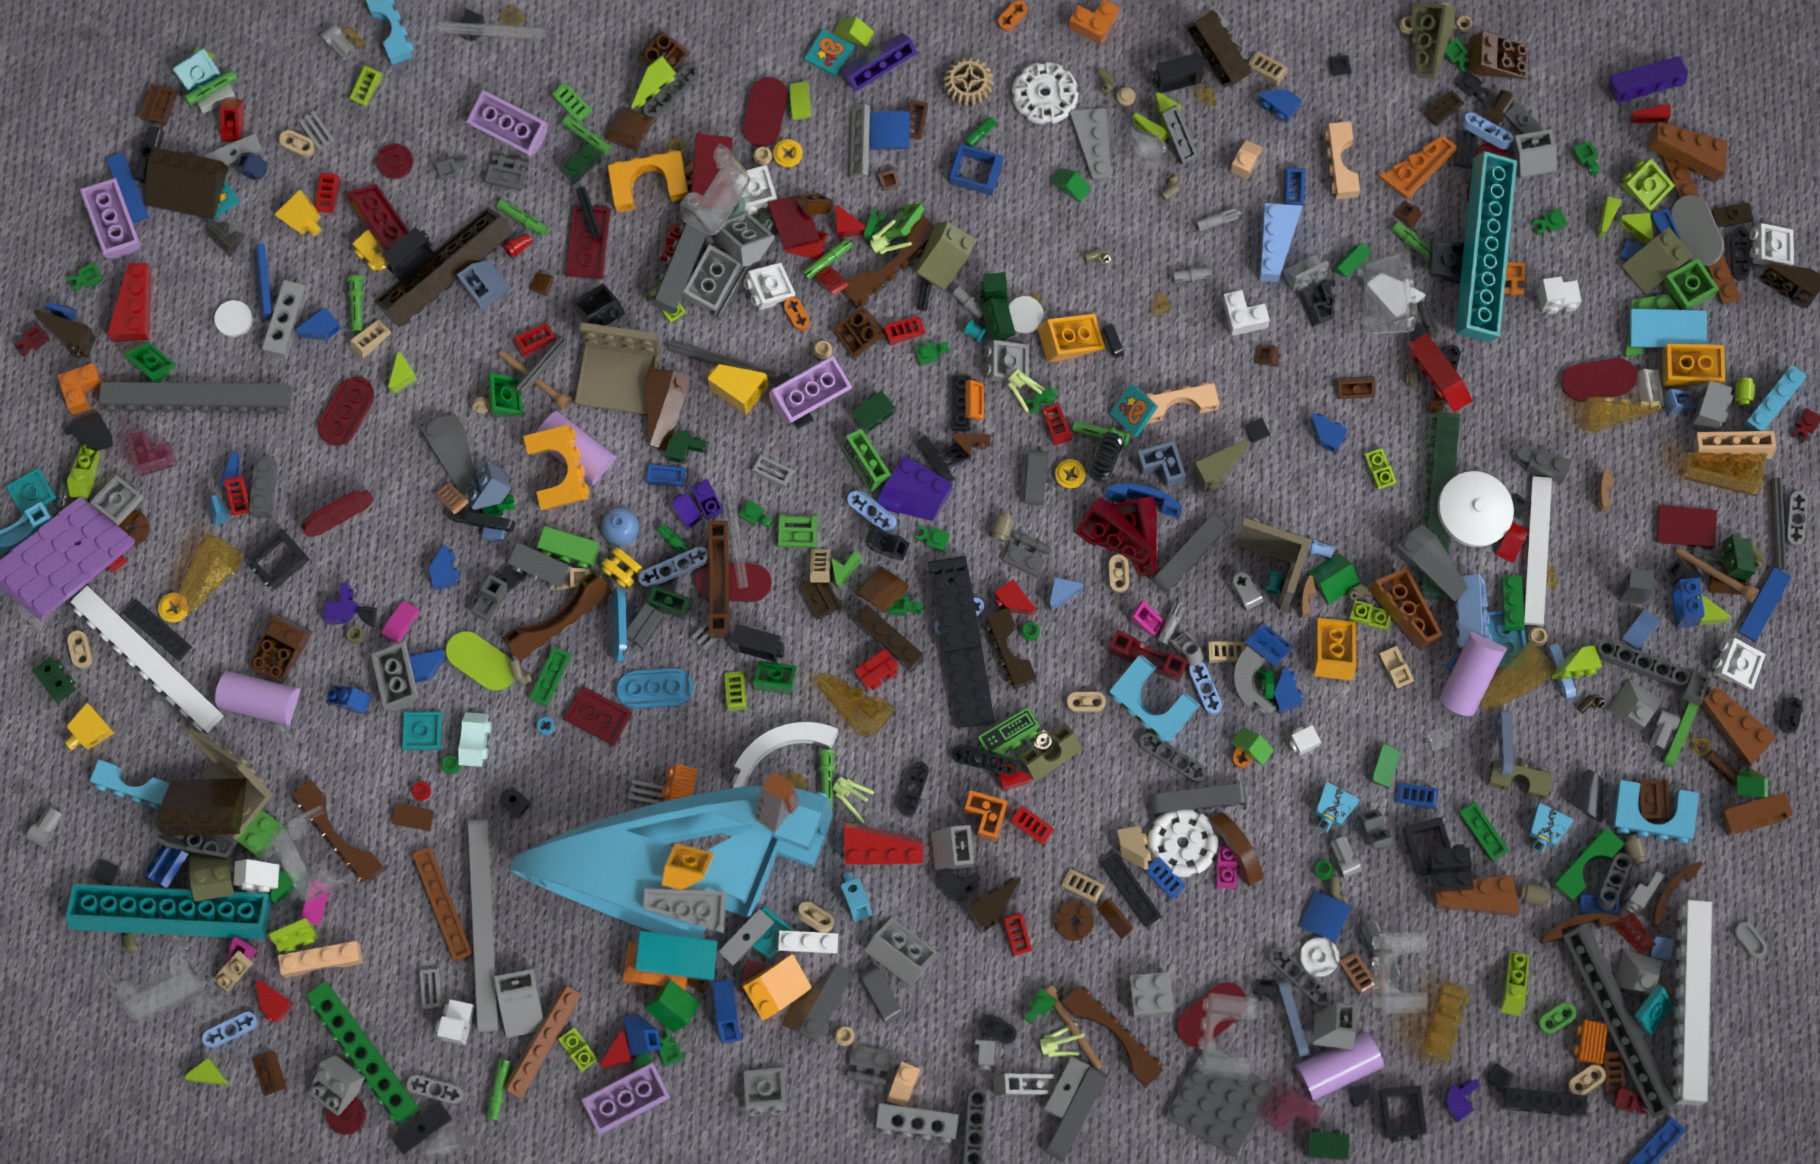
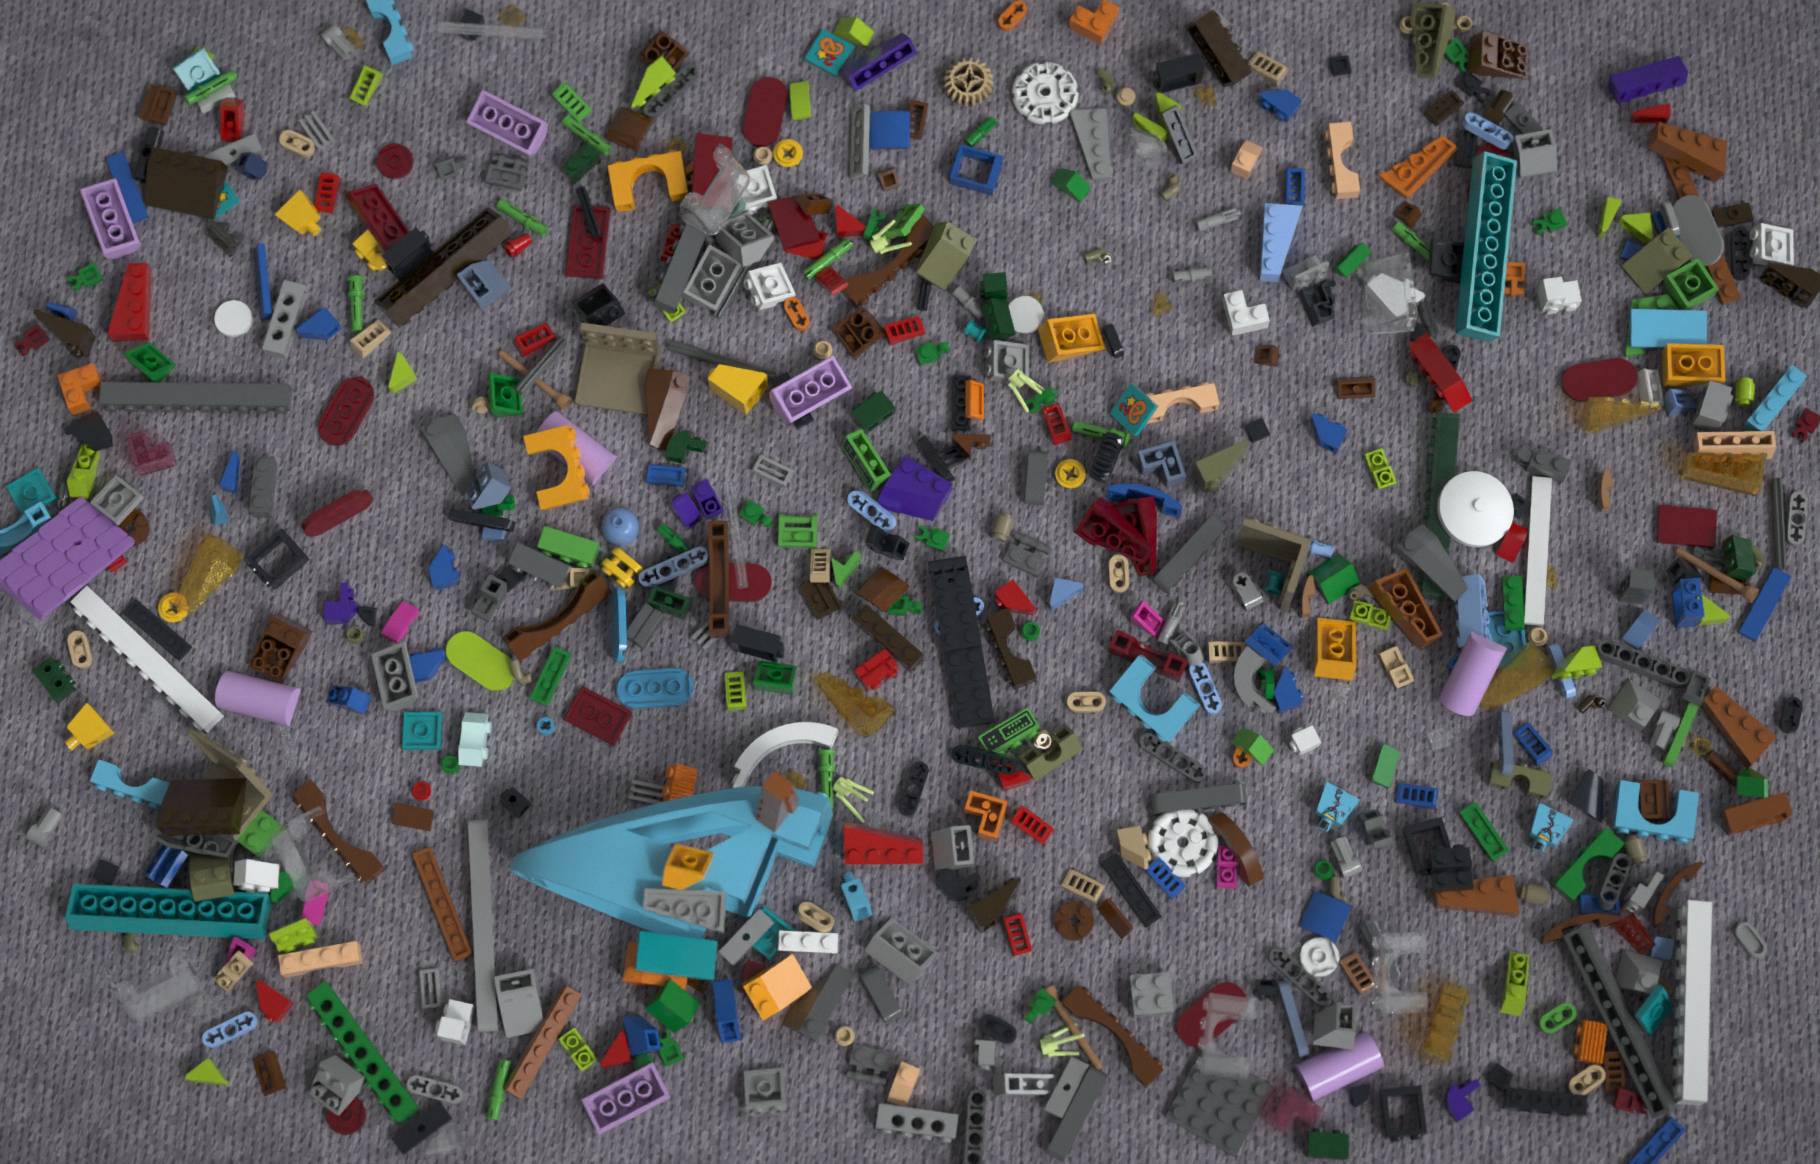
(237, 510): red slope -> none
(451, 498): nougat slope -> none
(542, 283): reddish brown slope -> none
(1547, 753): none -> blue slope
(1587, 155): green plate -> none
(1647, 184): lime plate -> none
(1669, 217): none -> light grey tile
(1738, 663): white plate -> none

